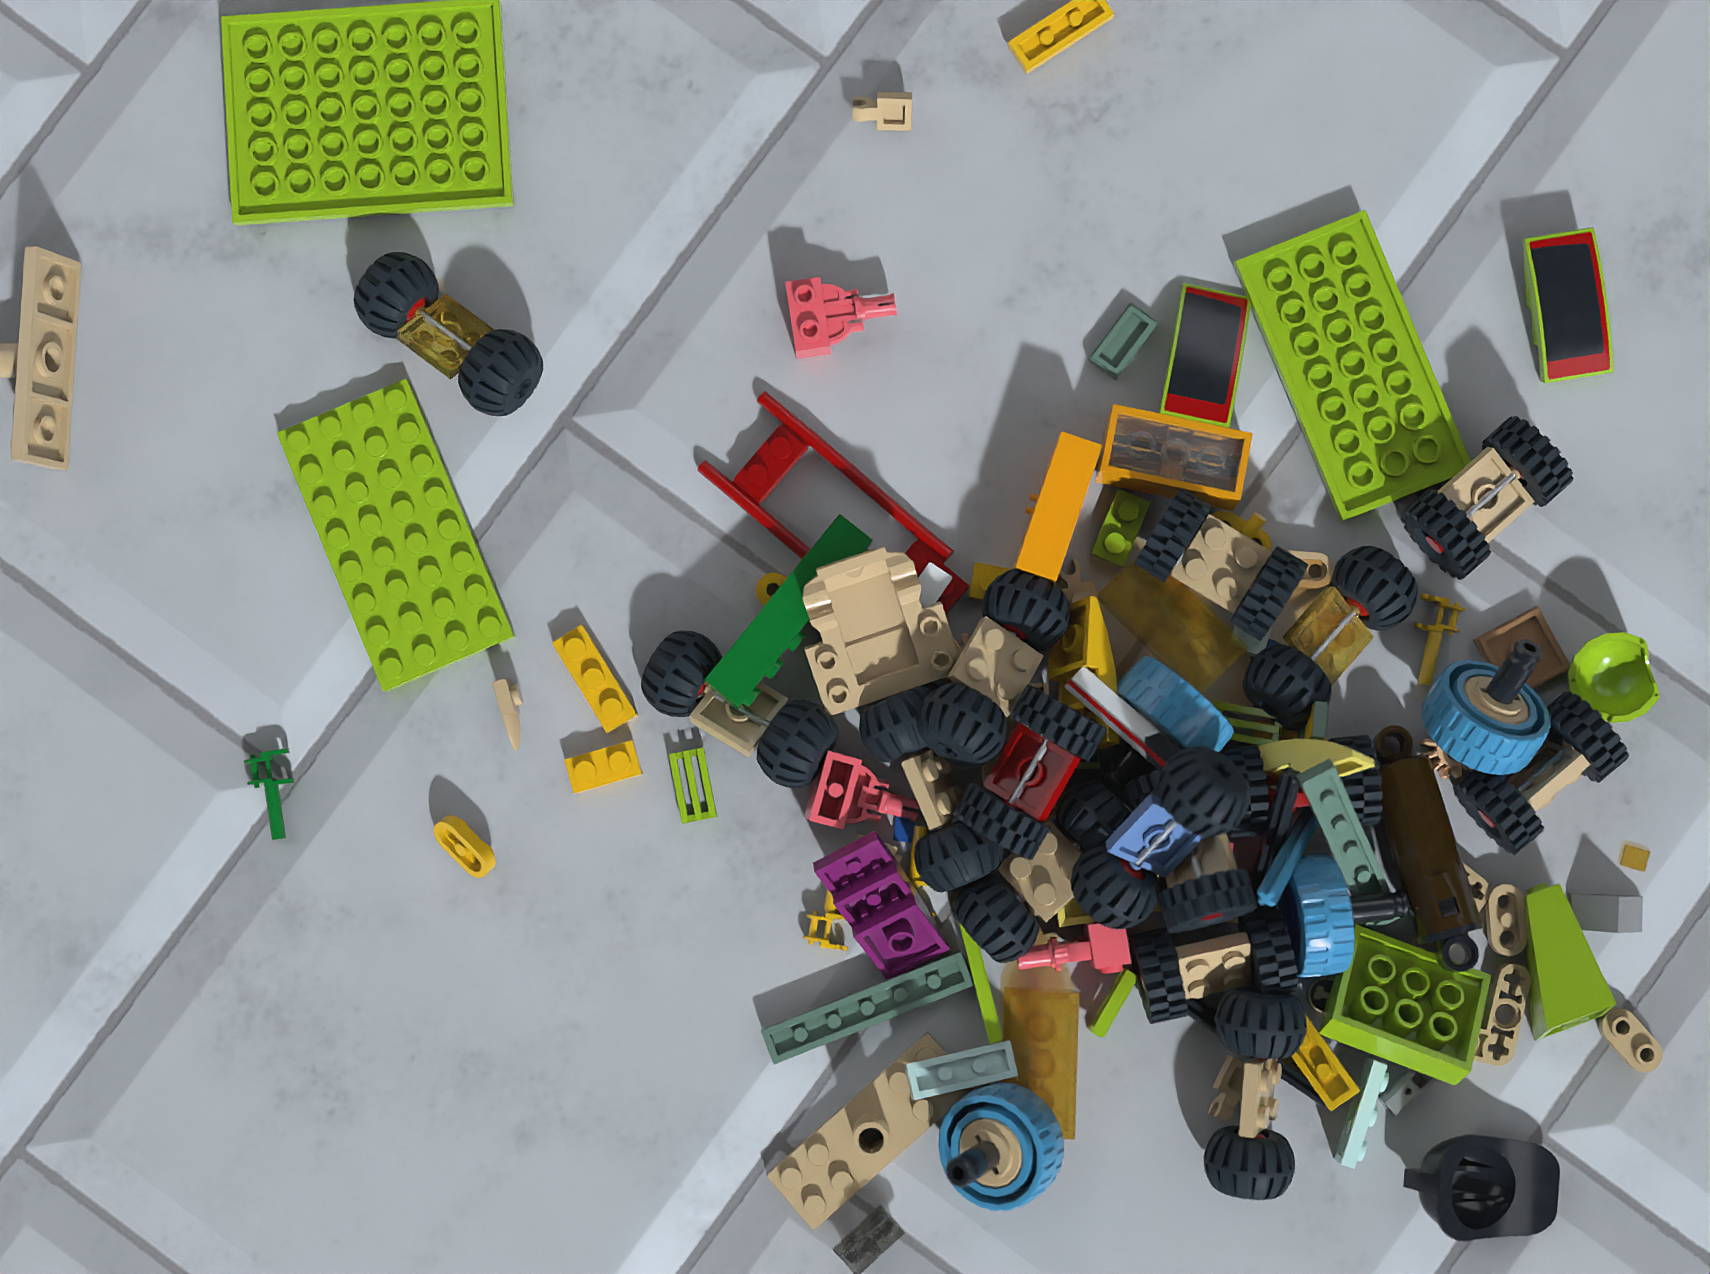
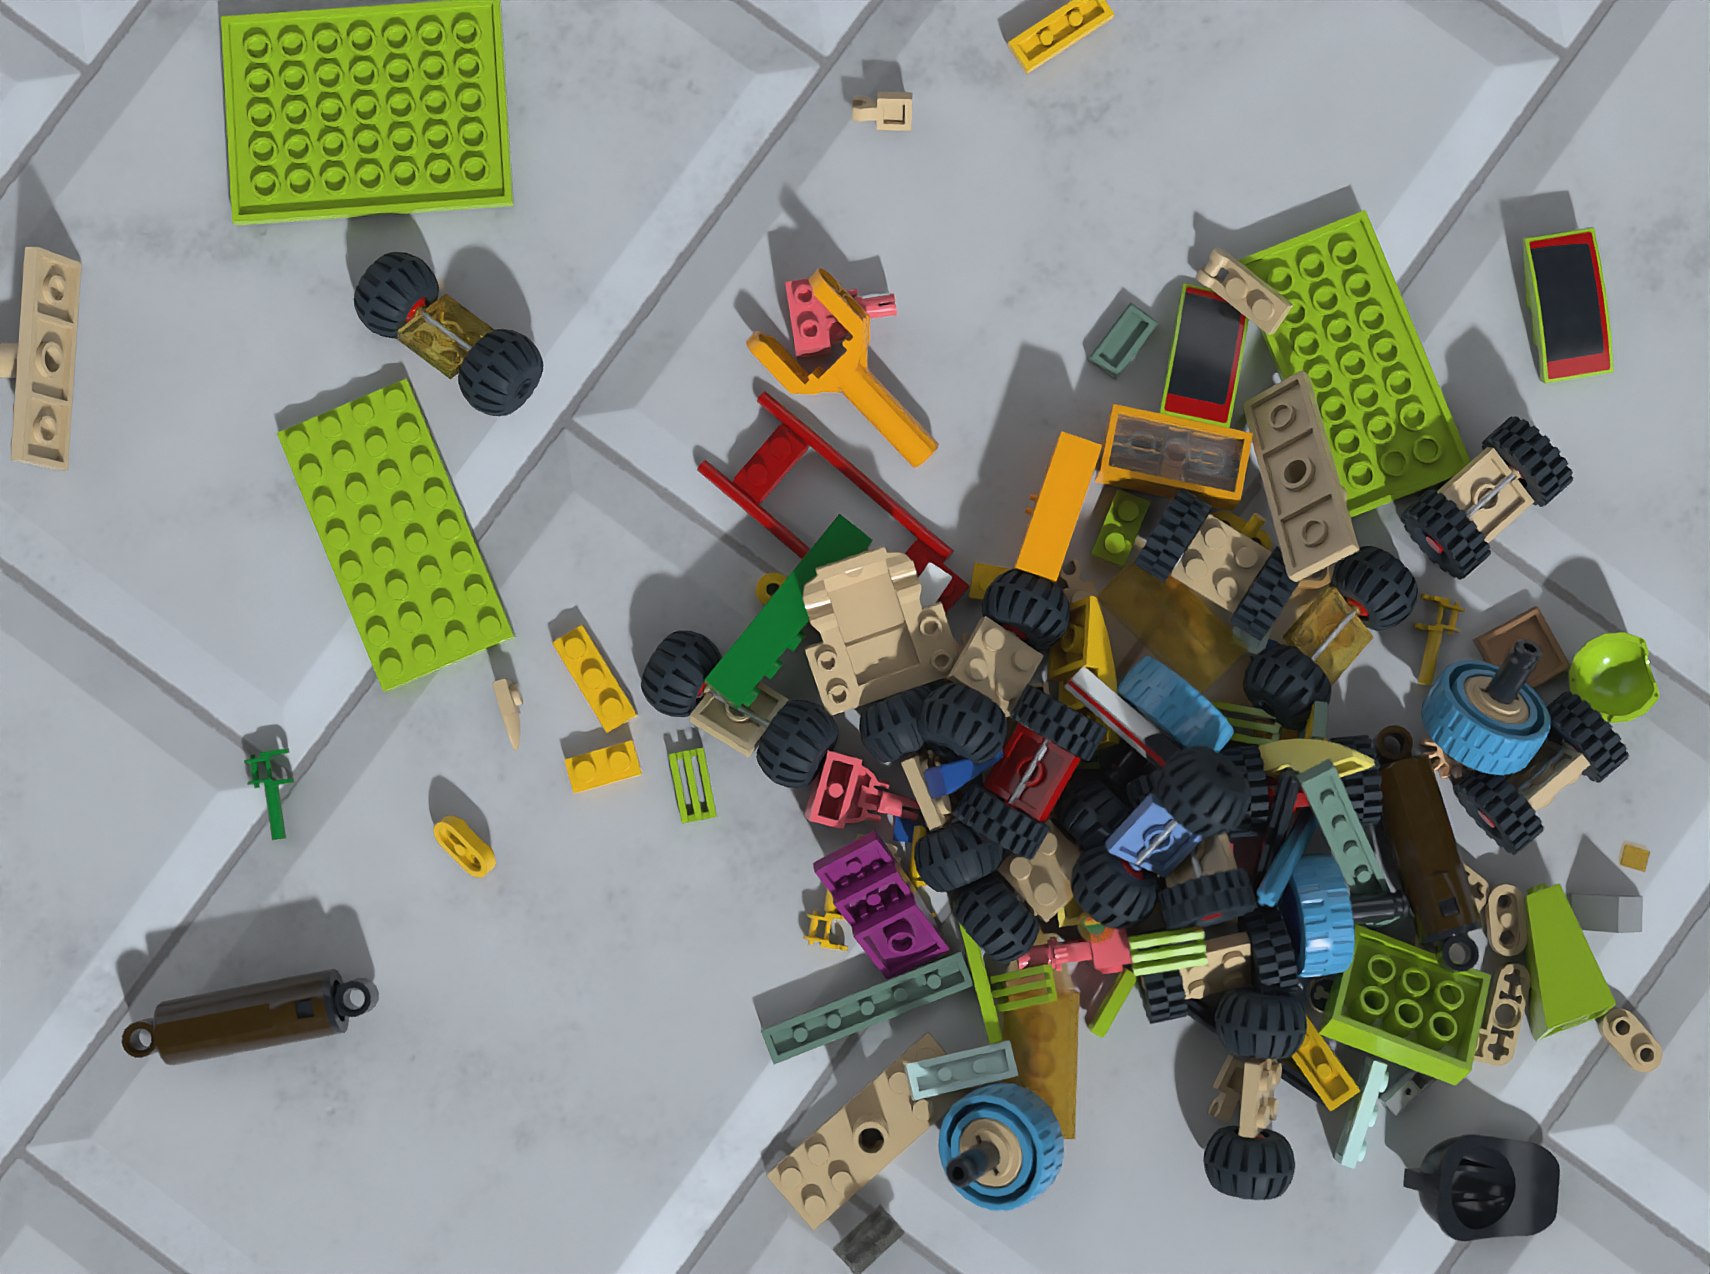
(250, 1017): none -> dark brown piece
(848, 373): none -> light orange piece
(951, 776): none -> blue slope
(1002, 991): none -> lime tile
(1092, 930): none -> clear yellow tile
(1169, 956): none -> lime tile
(1245, 291): none -> tan plate
(1300, 477): none -> tan plate

